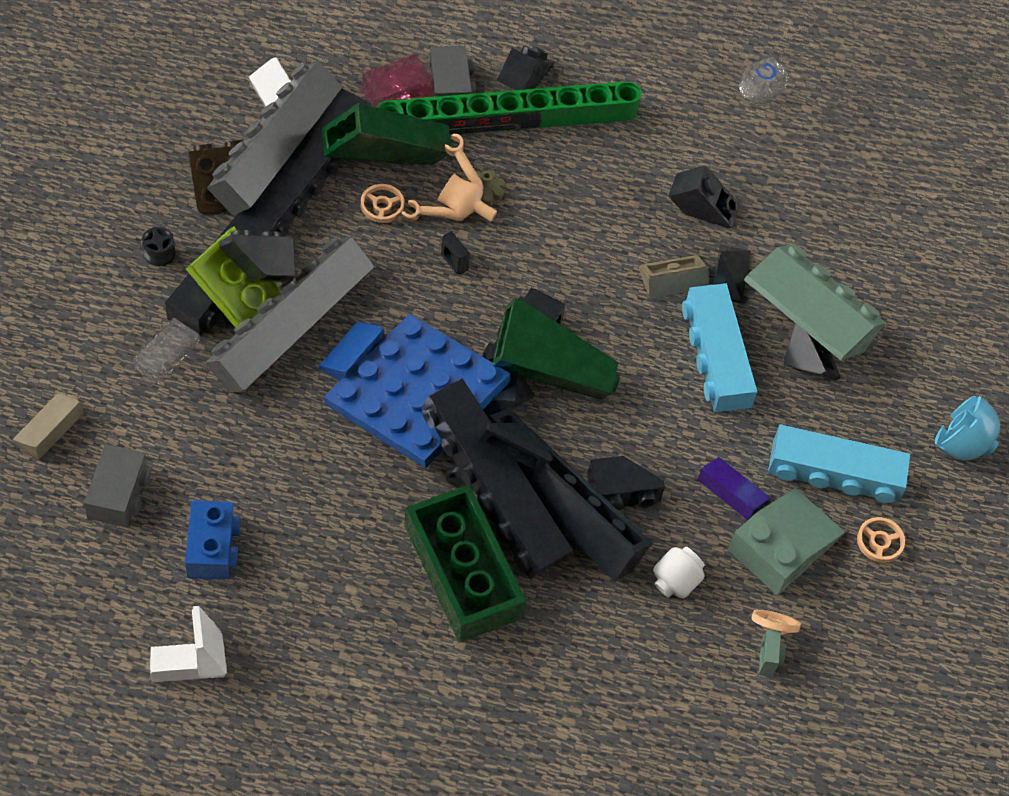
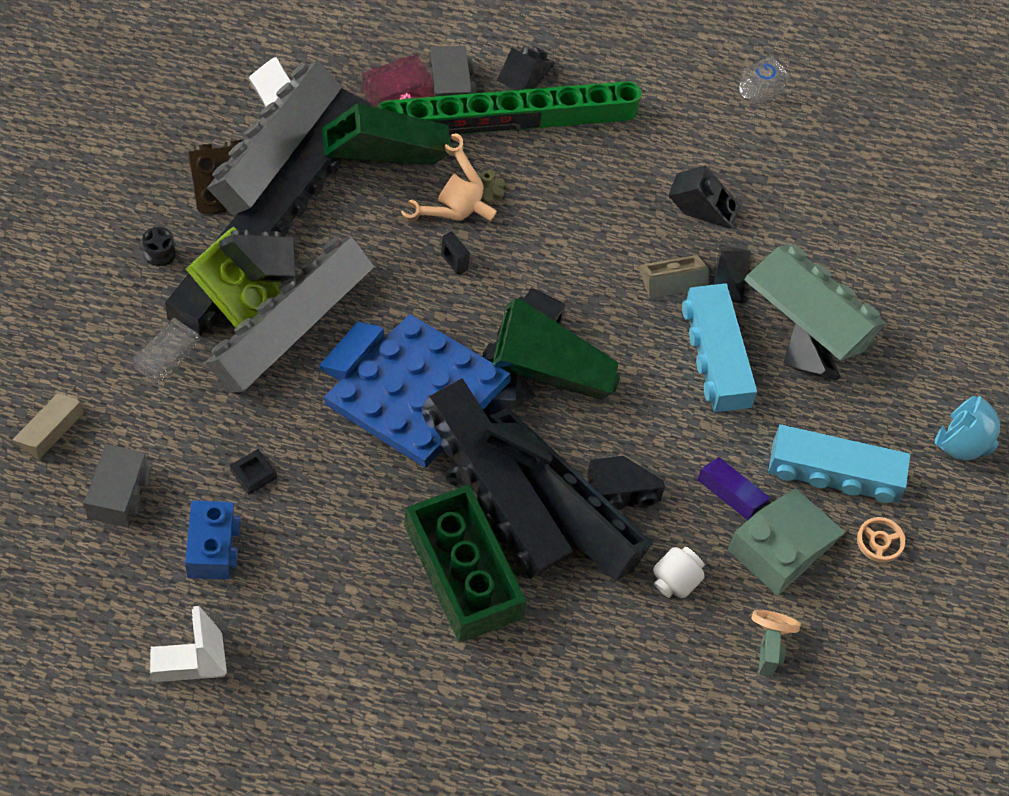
(253, 471): none -> black tile
(382, 199): light nougat piece -> none

